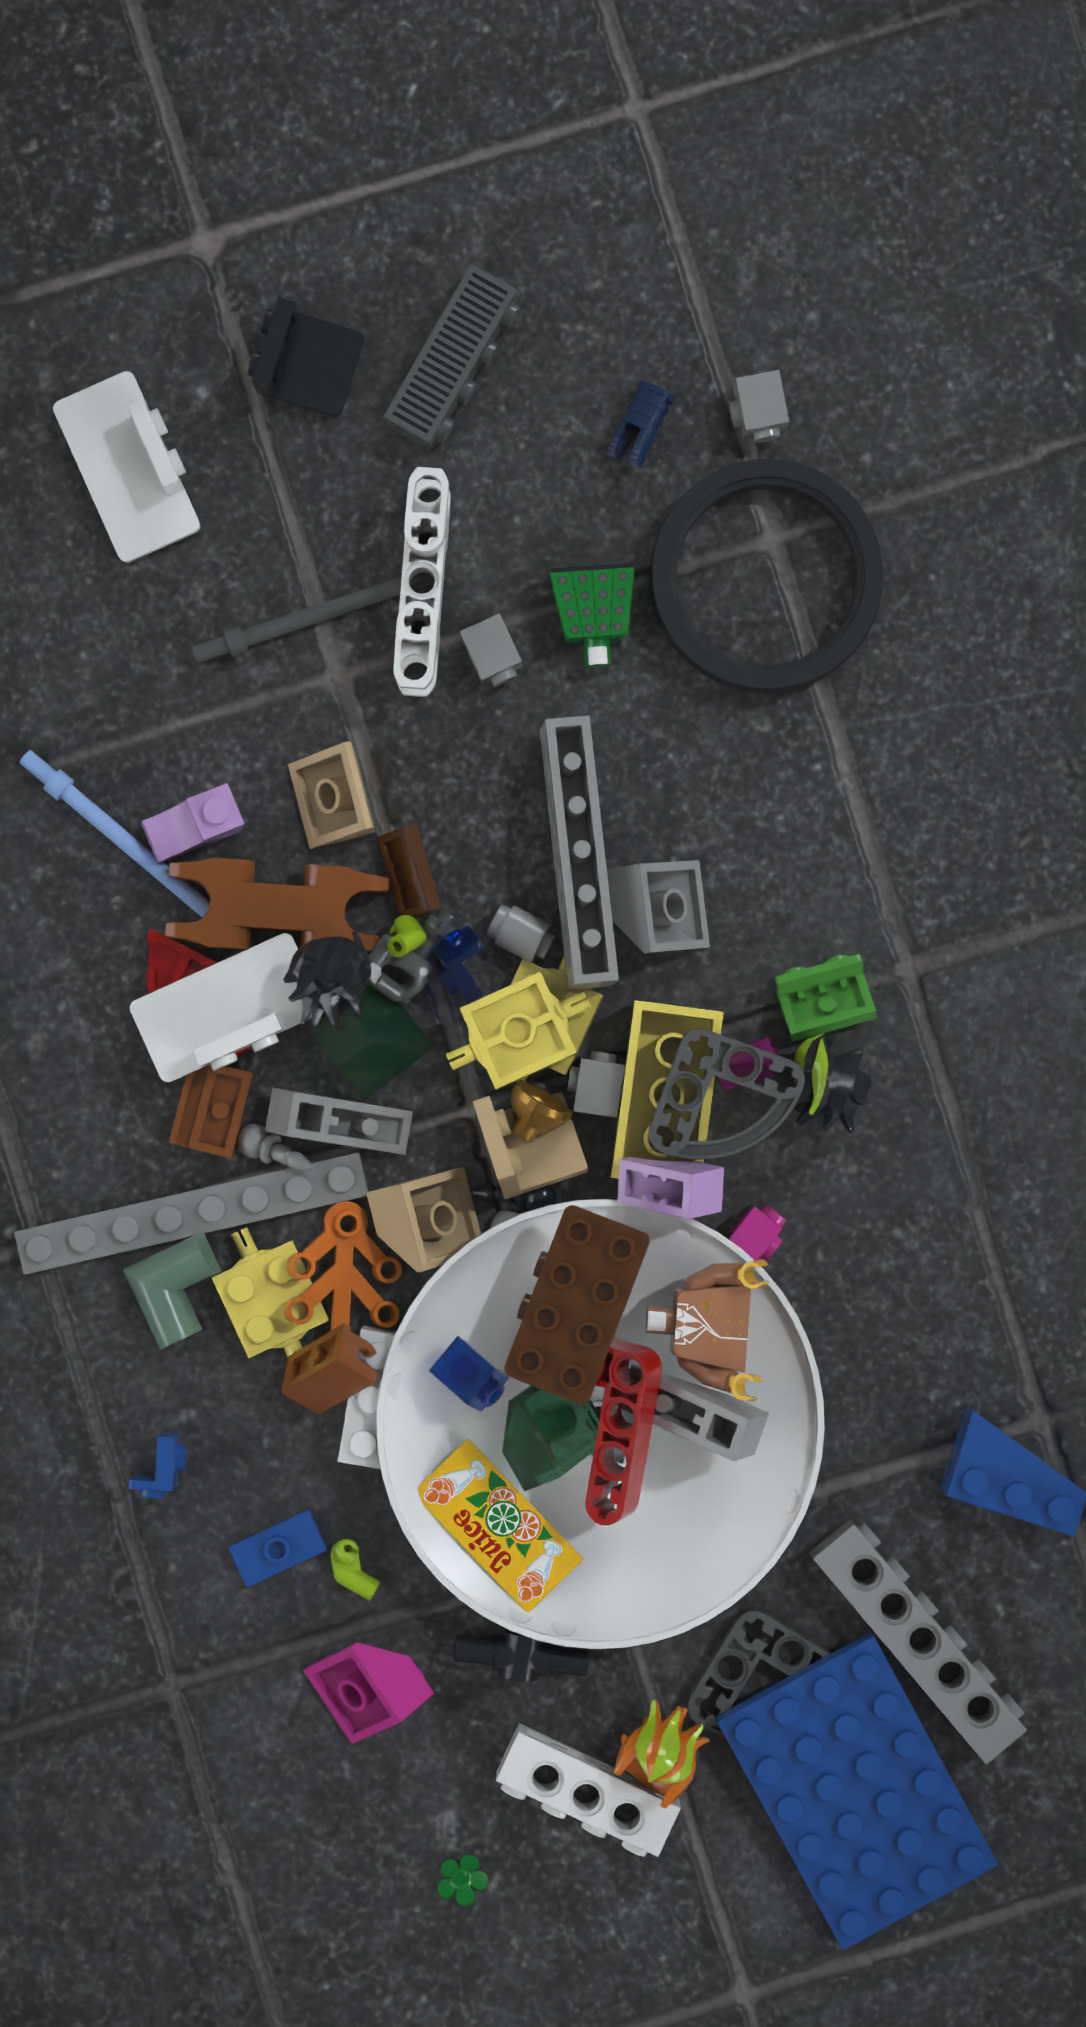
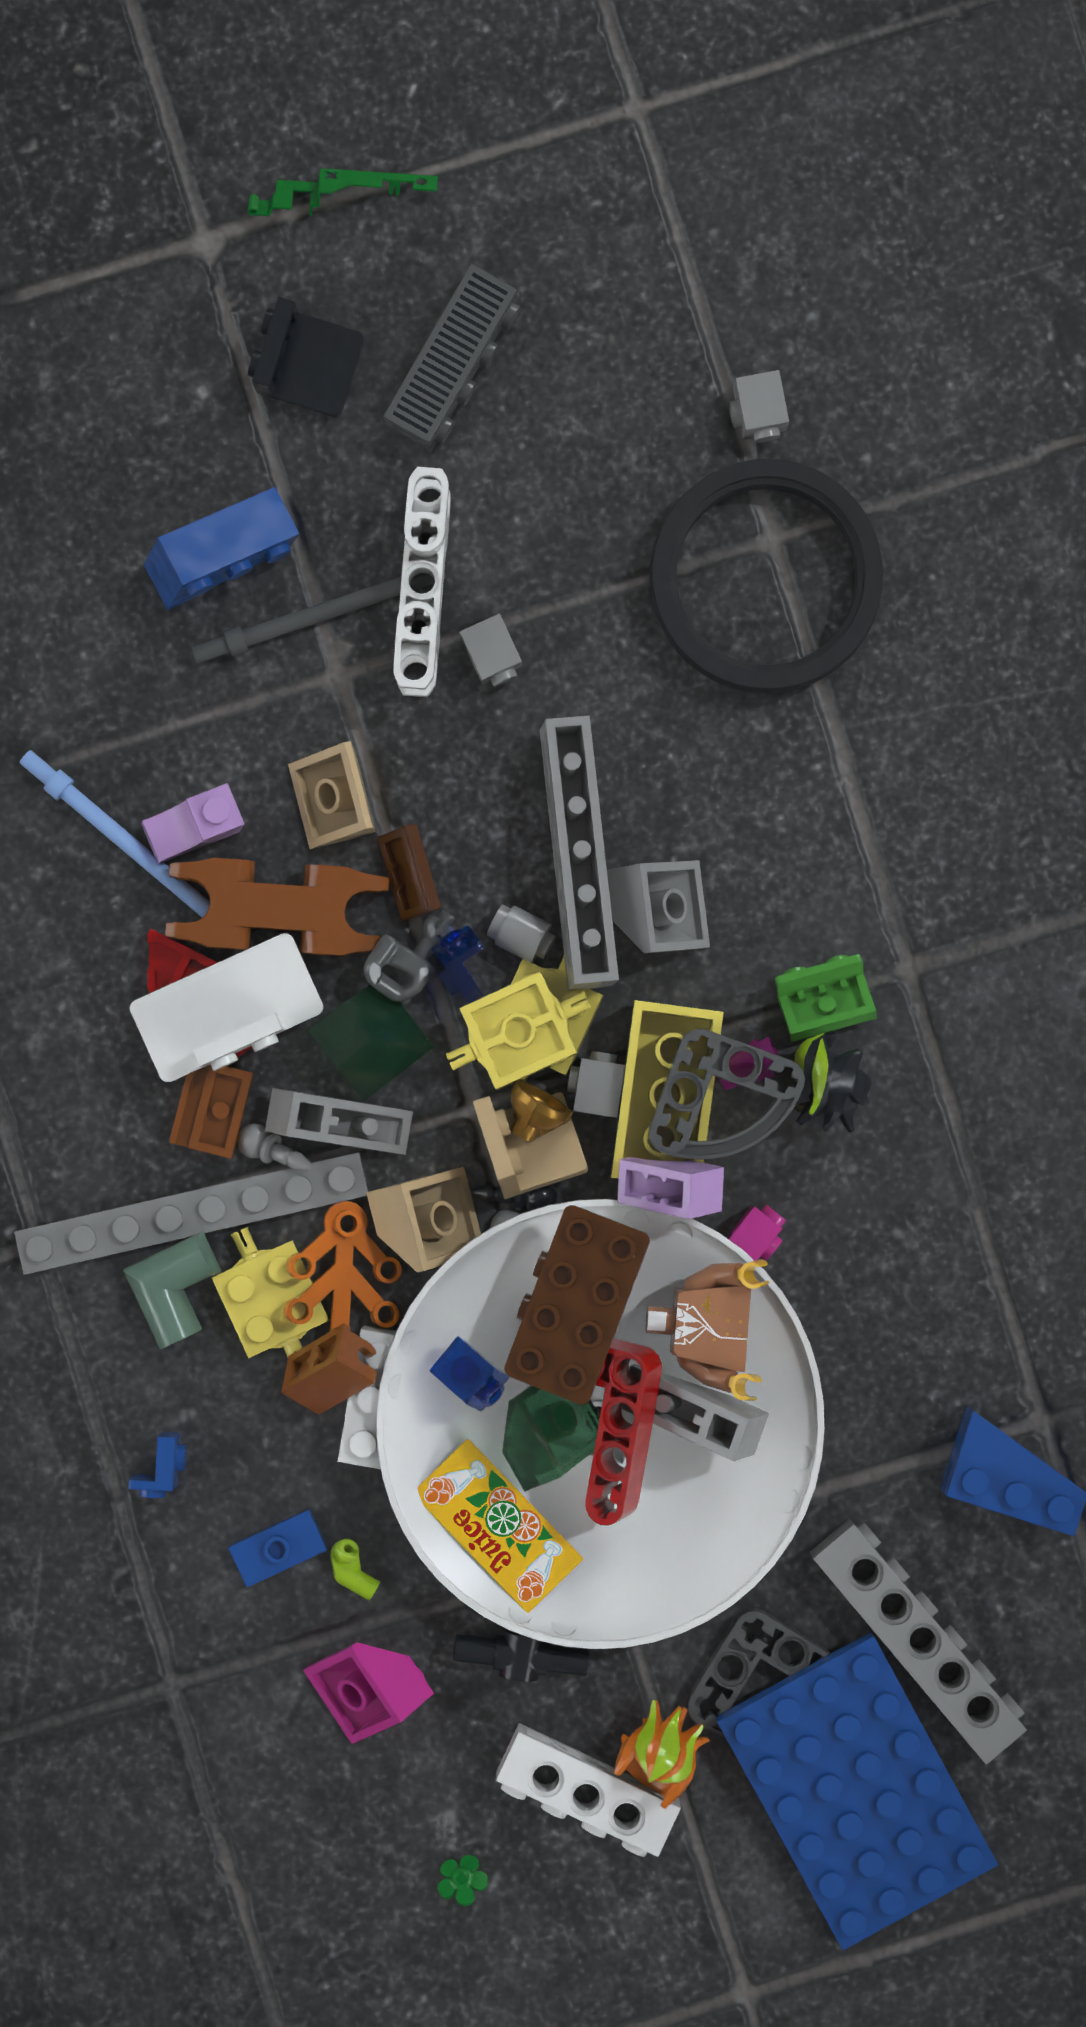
(127, 466): white bracket -> none
(220, 547): none -> blue wedge
(284, 188): none -> green piece
(329, 978): black hair -> none
(408, 936): lime arm -> none
(593, 607): green torso -> none
(645, 417): dark blue hinge -> none

